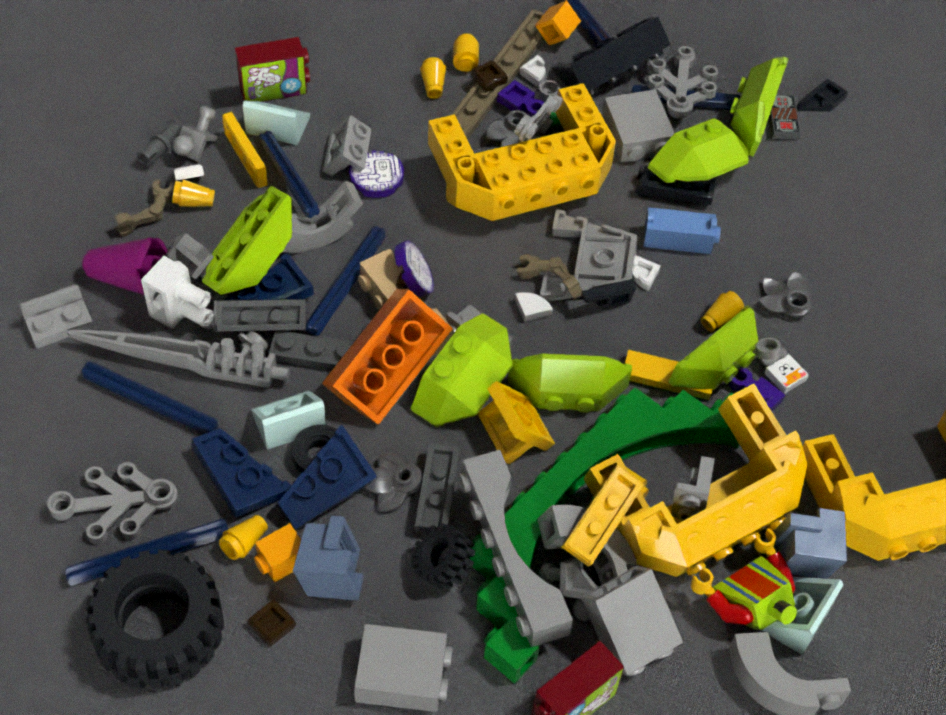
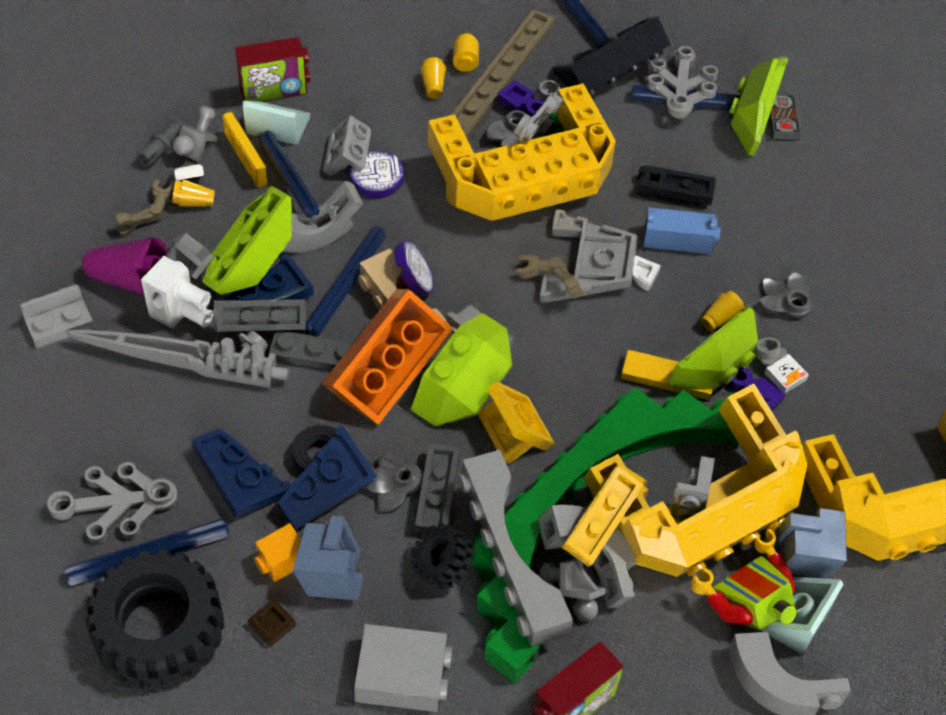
(149, 398): dark blue axle -> none
(241, 538): yellow cone -> none
(286, 418): light aqua slope -> none
(489, 75): dark brown tile -> none
(532, 306): white tile -> none
(534, 70): white tile -> none
(558, 23): light orange brick -> none
(569, 380): lime wedge -> none
(611, 294): black tile -> none
(633, 619): light grey brick -> none
(637, 124): light grey brick -> none
(700, 153): lime wedge -> none
(823, 97): black tile -> none

